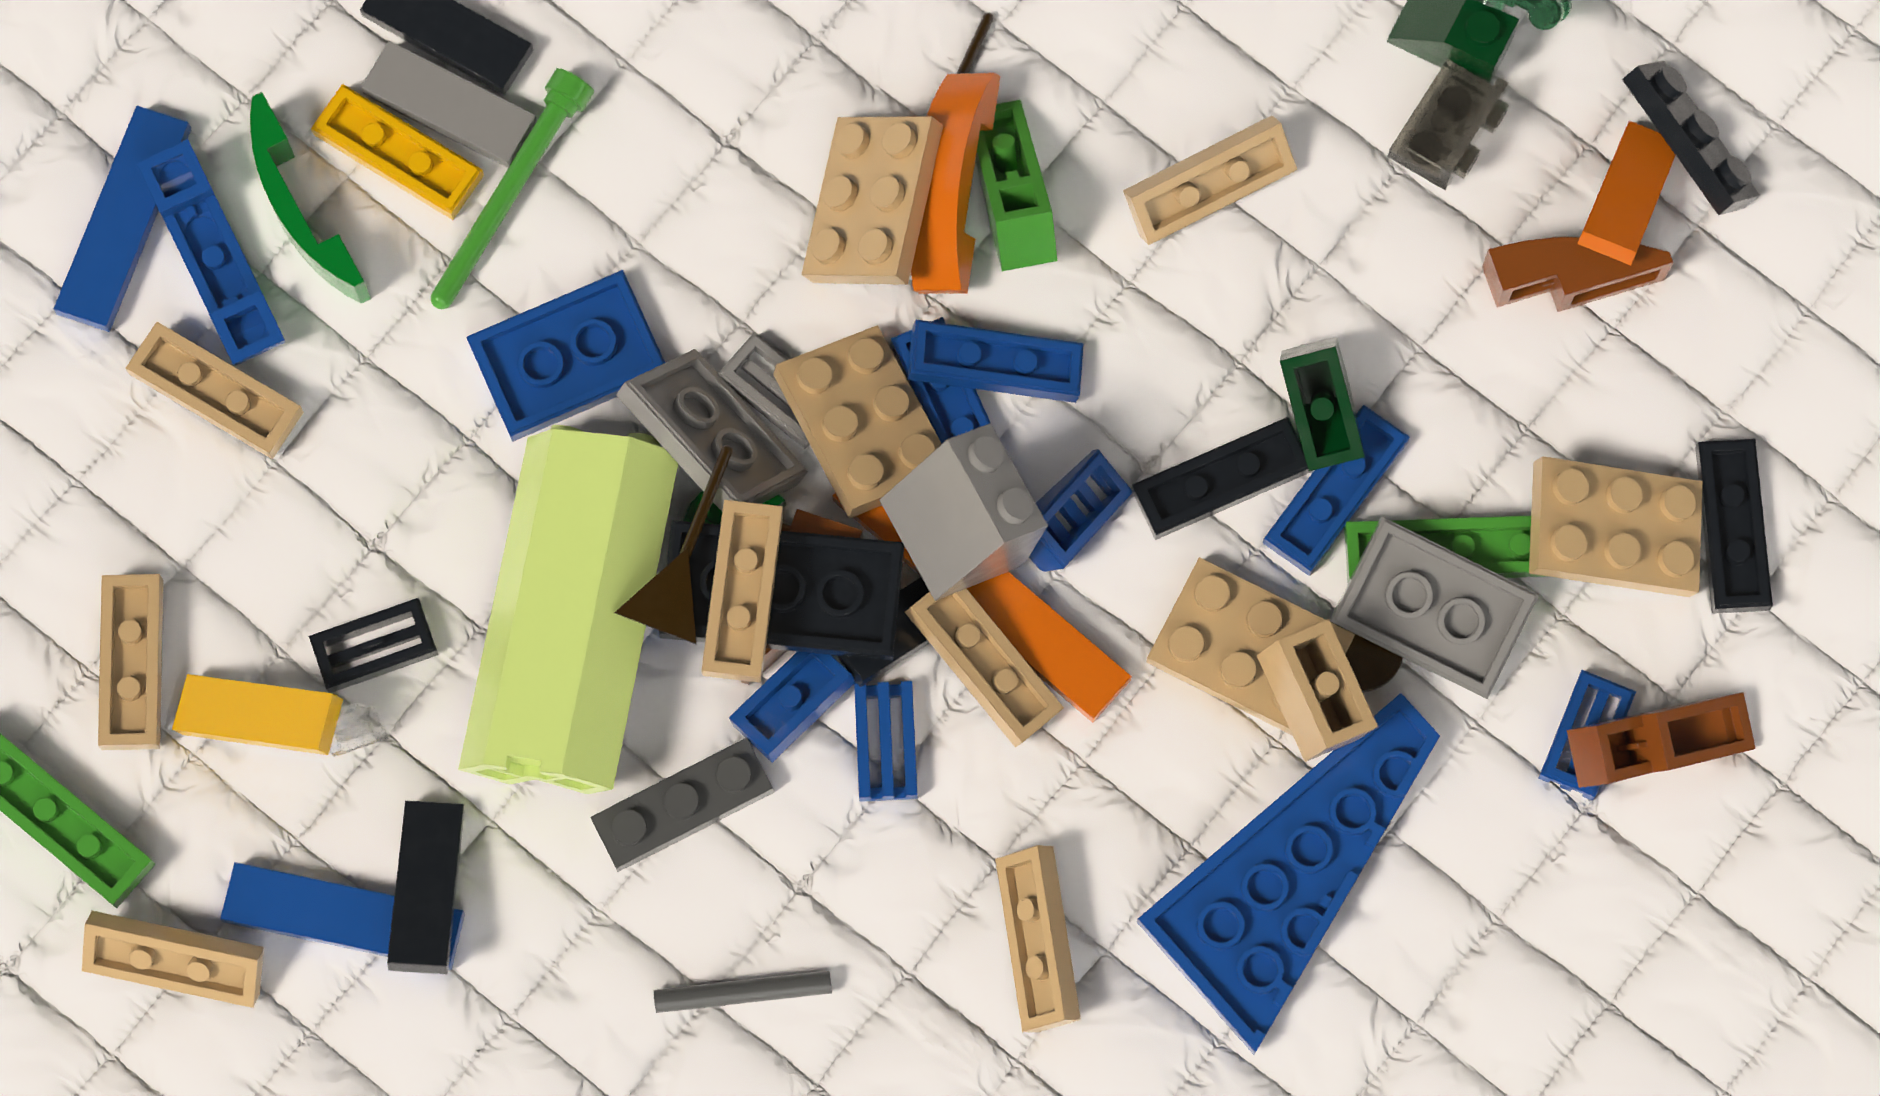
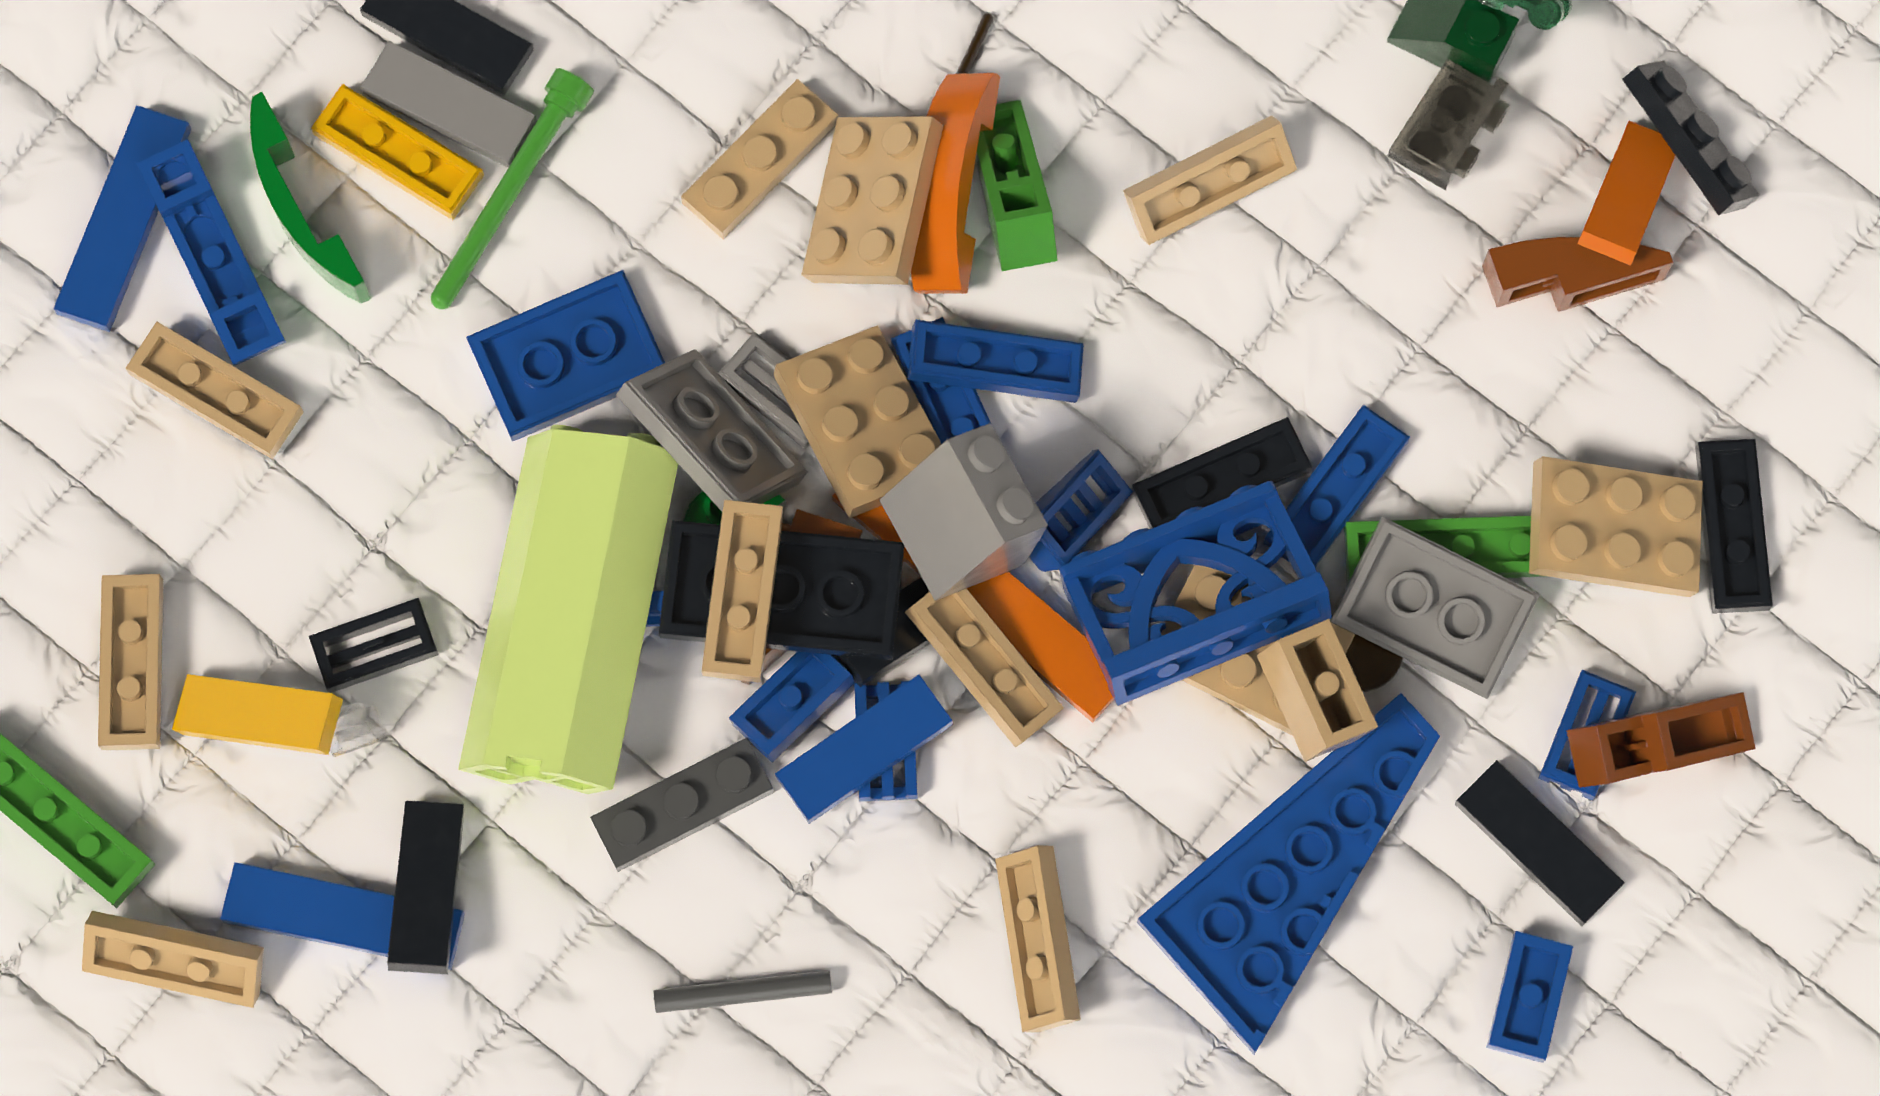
(667, 598): dark brown piece -> none
(759, 159): none -> tan plate
(864, 749): none -> blue tile
(1200, 644): none -> blue fence
(1322, 403): dark green slope -> none
(1529, 997): none -> blue plate
(1539, 843): none -> black tile

